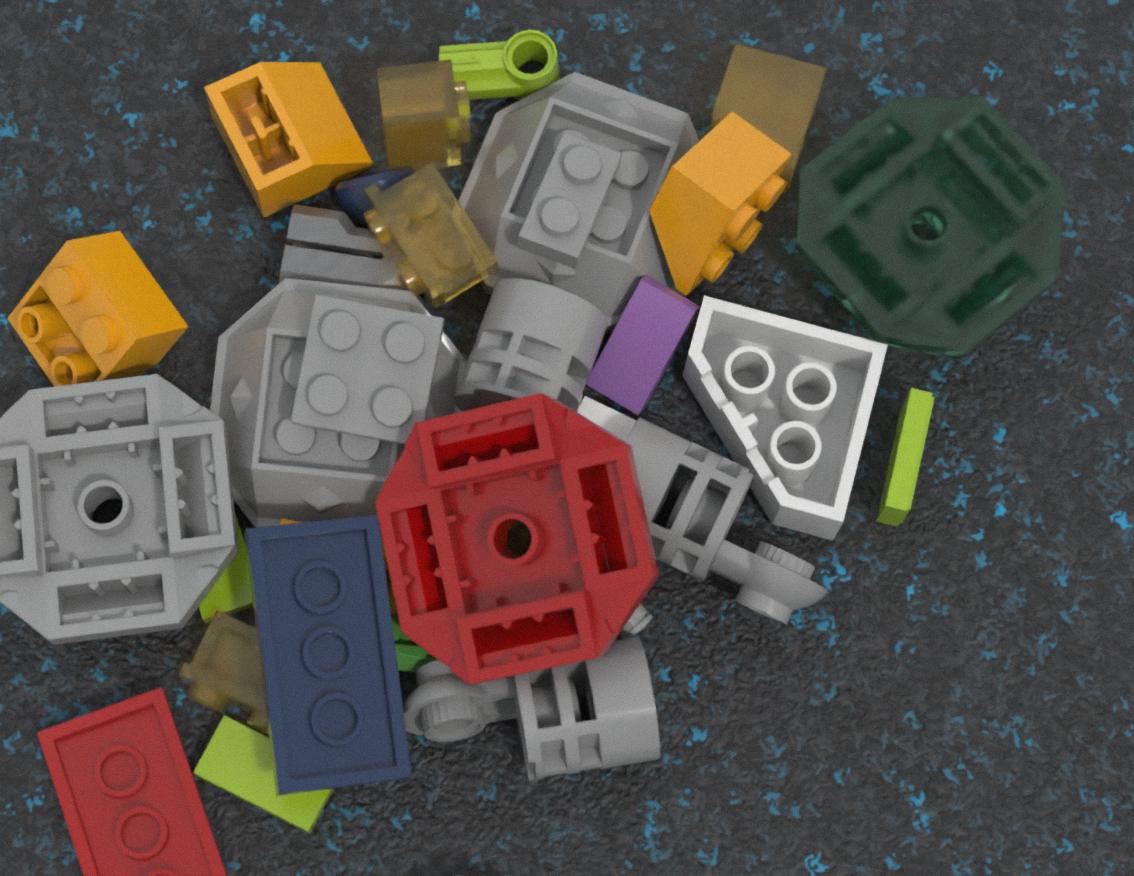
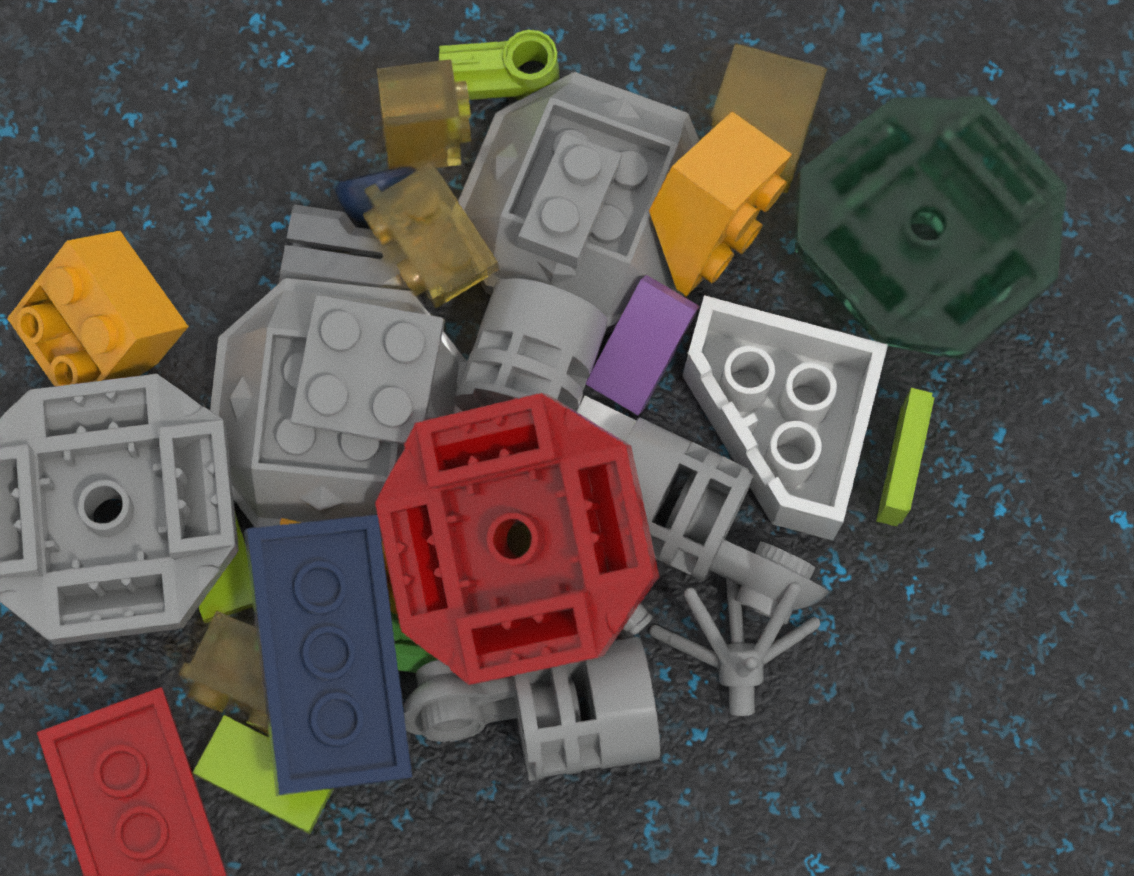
(286, 131): light orange slope -> none
(739, 662): none -> light grey plant

